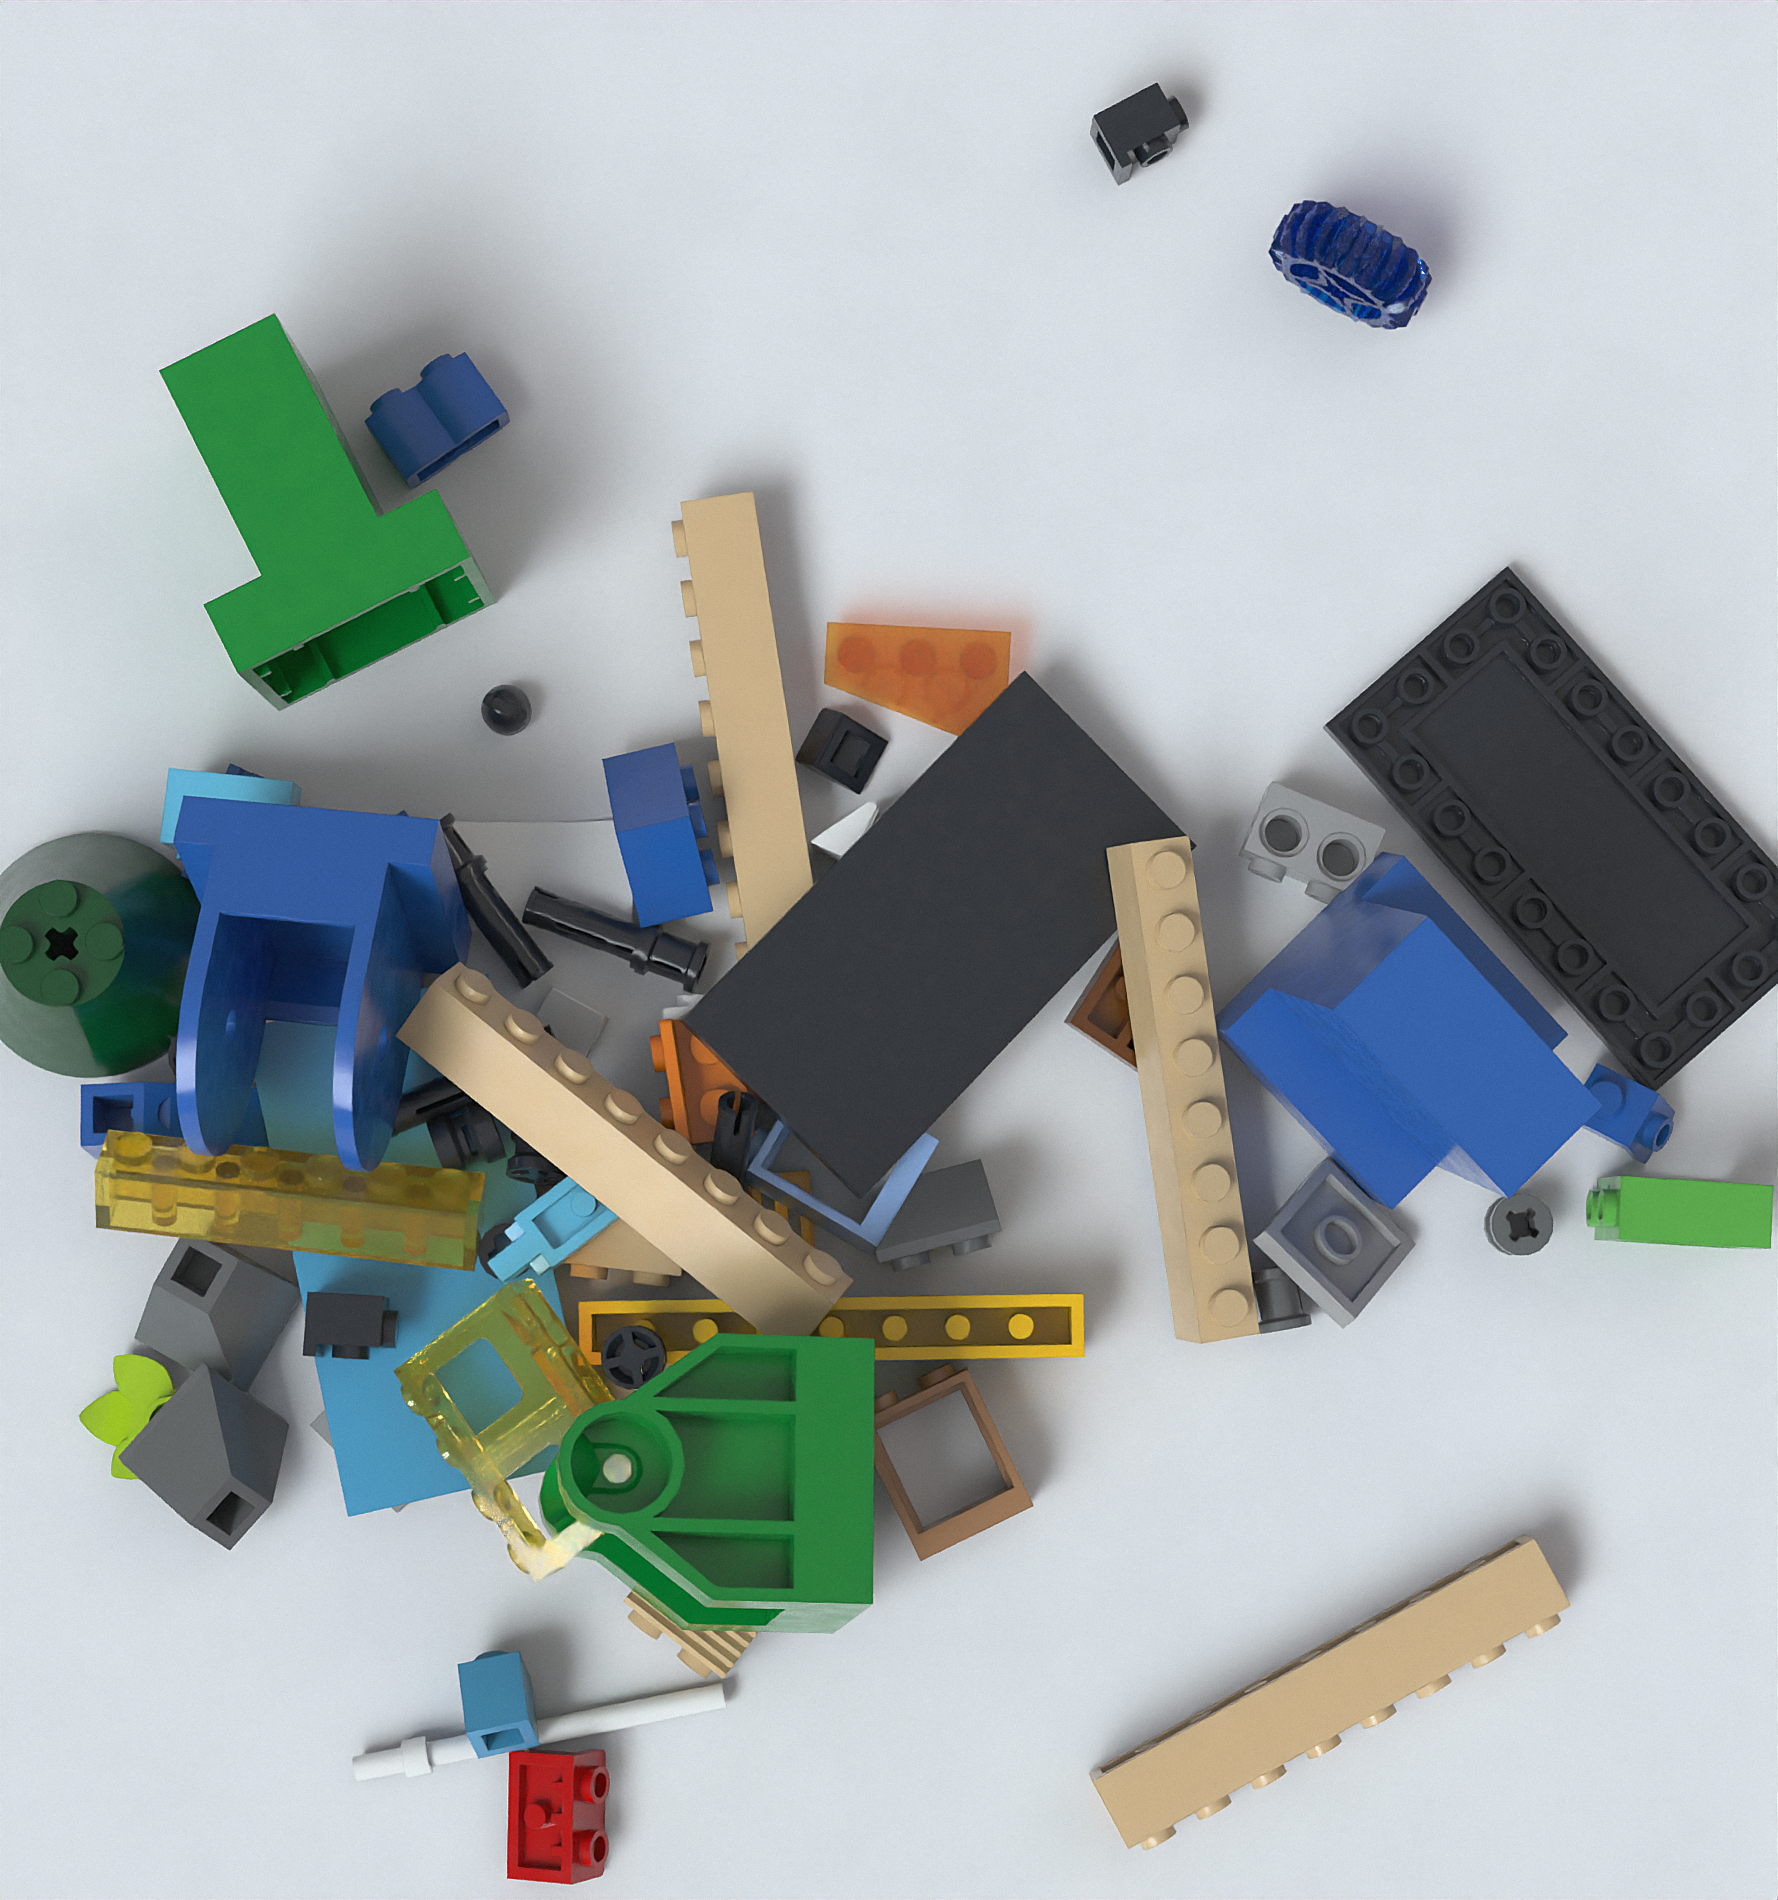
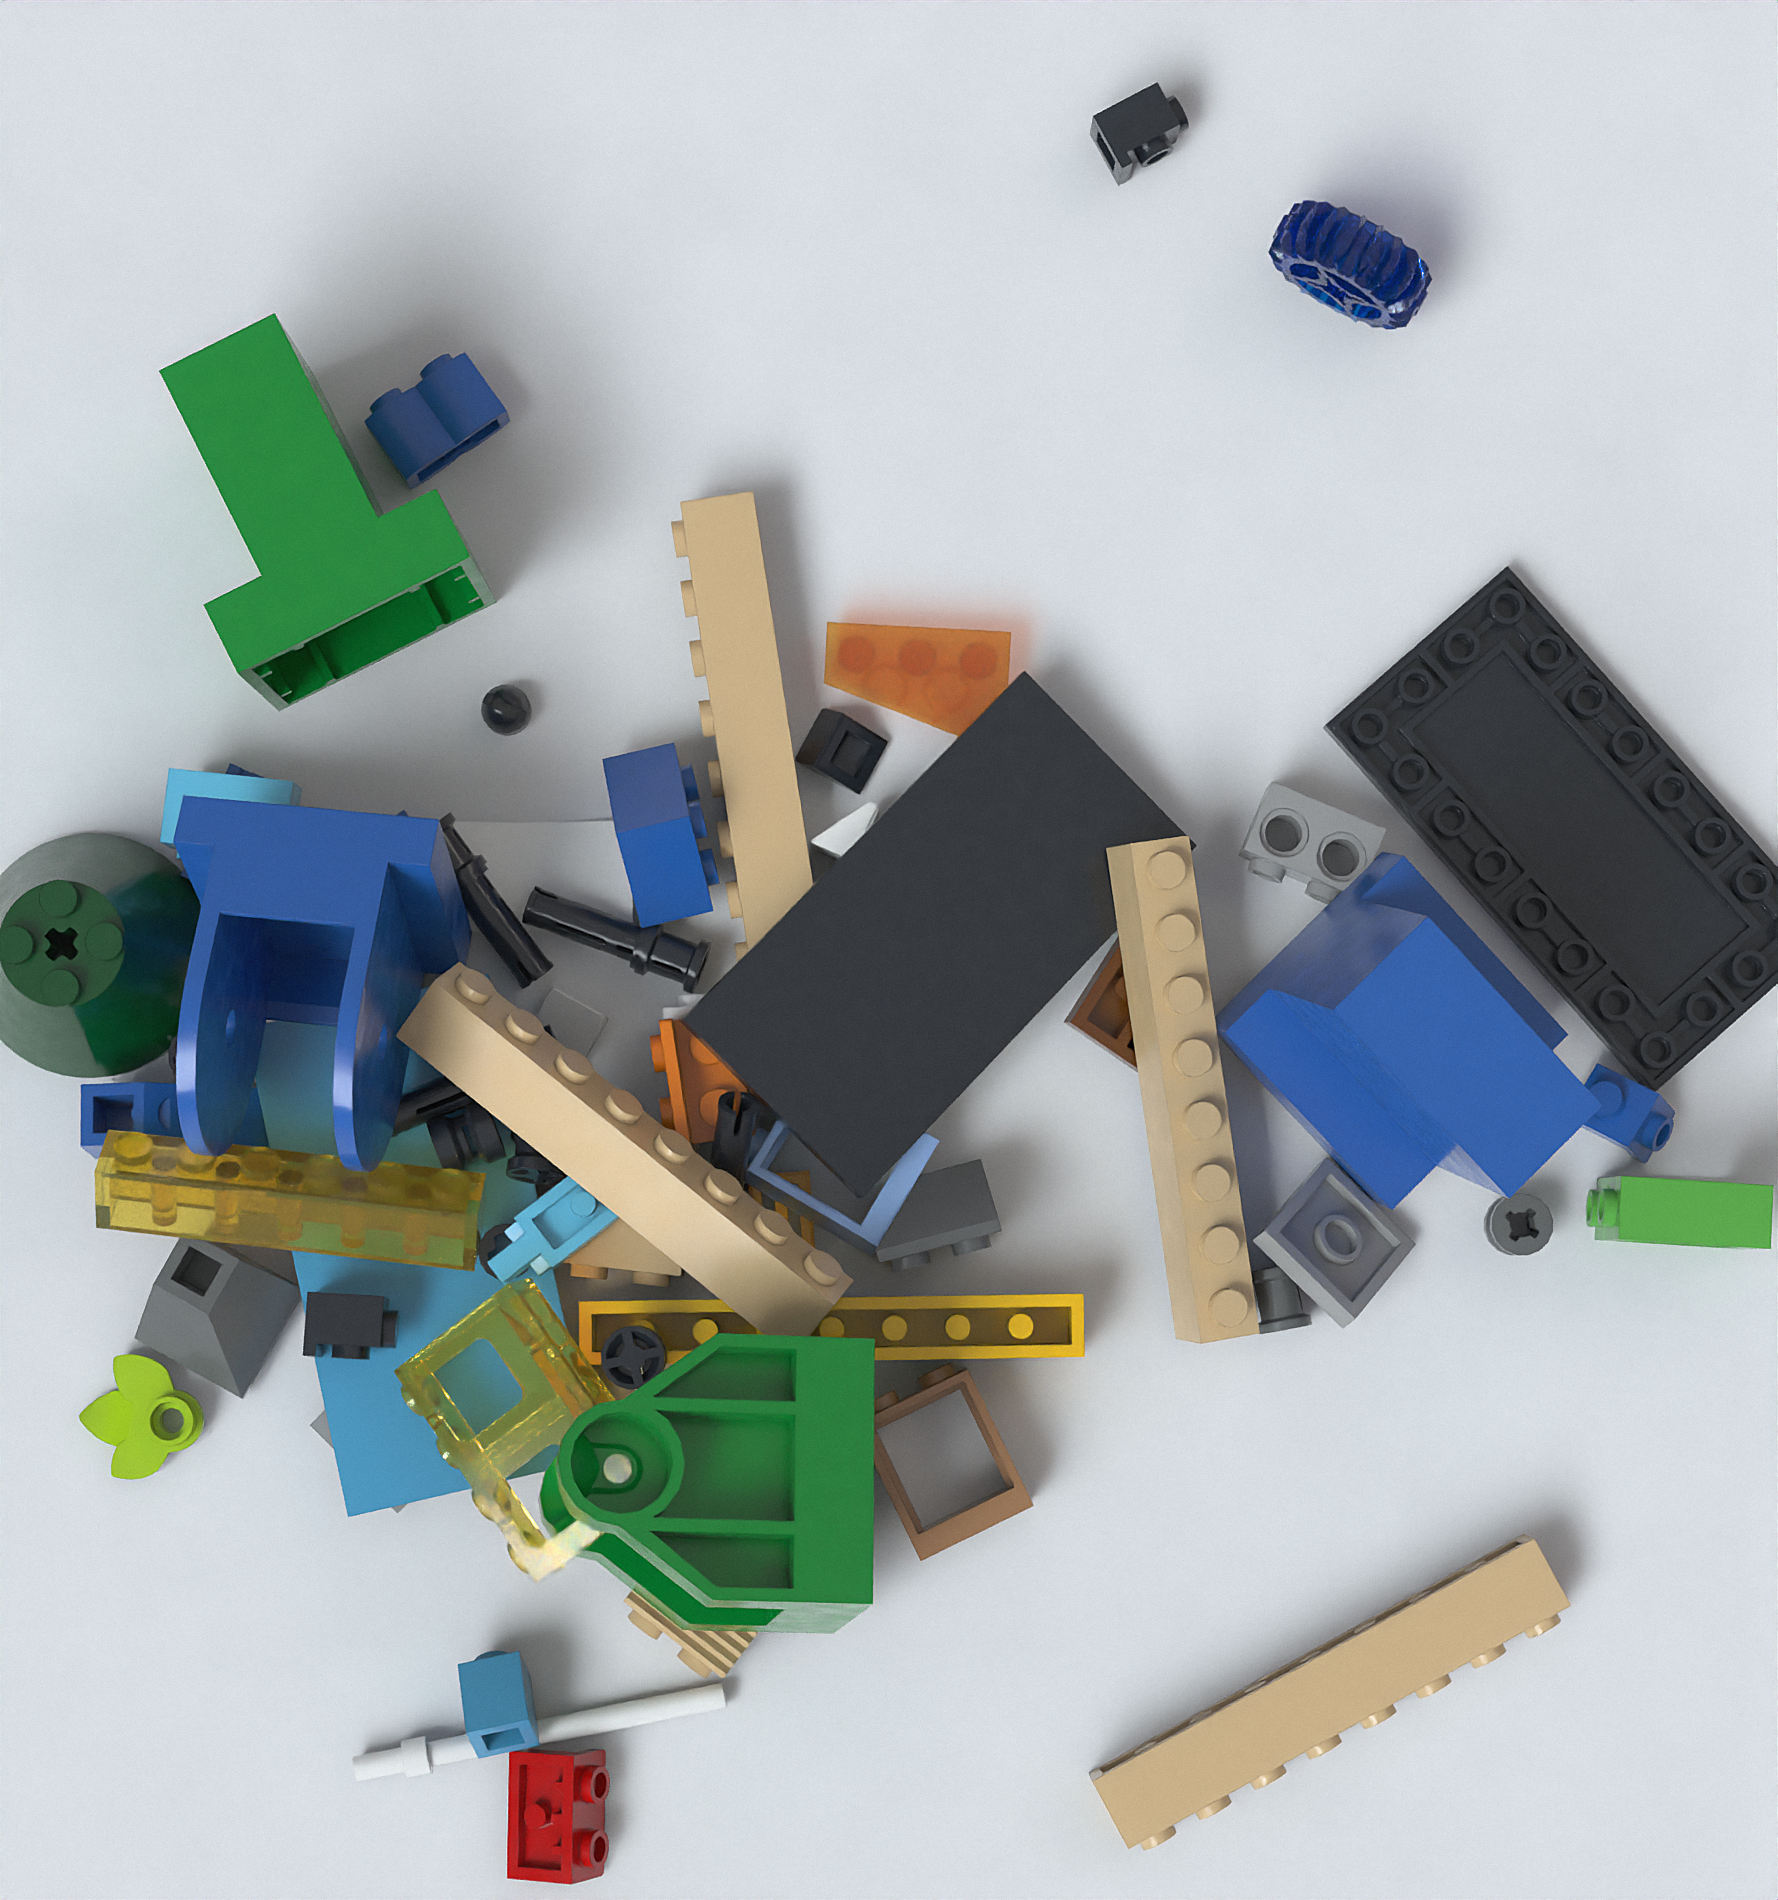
(211, 1455): dark grey slope -> none

